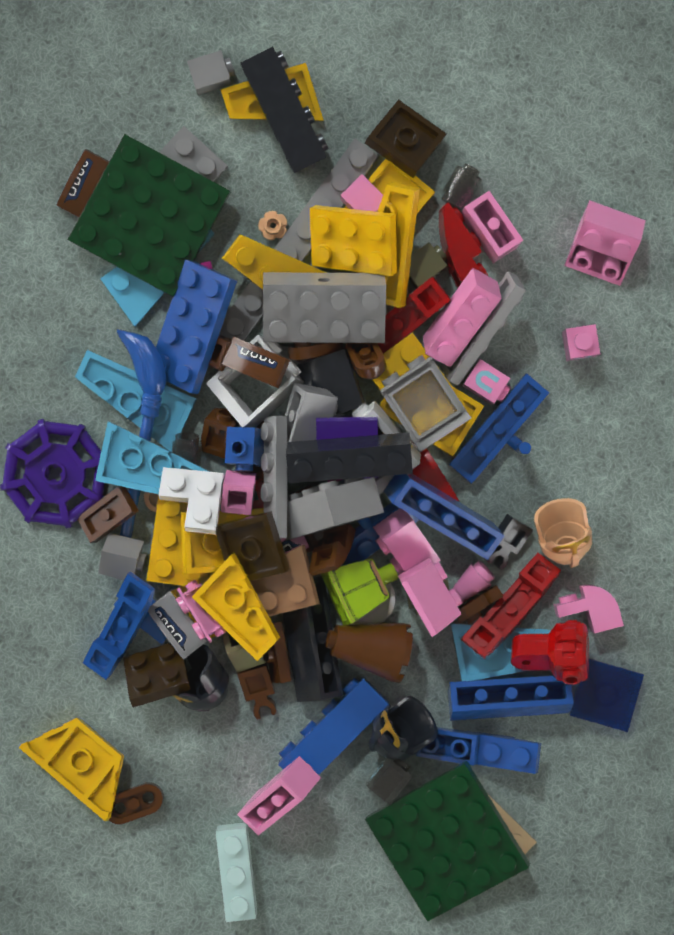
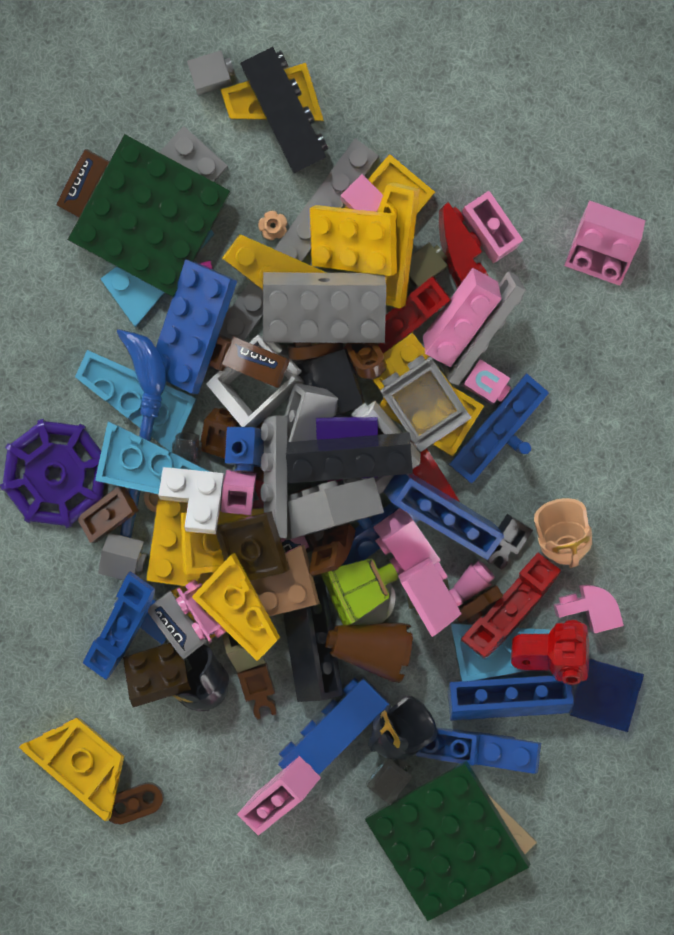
(236, 872): light aqua brick -> none
(278, 658): reddish brown plate -> none
(405, 138): dark brown plate -> none
(461, 186): clear smoke brick -> none
(581, 342): bright pink brick -> none

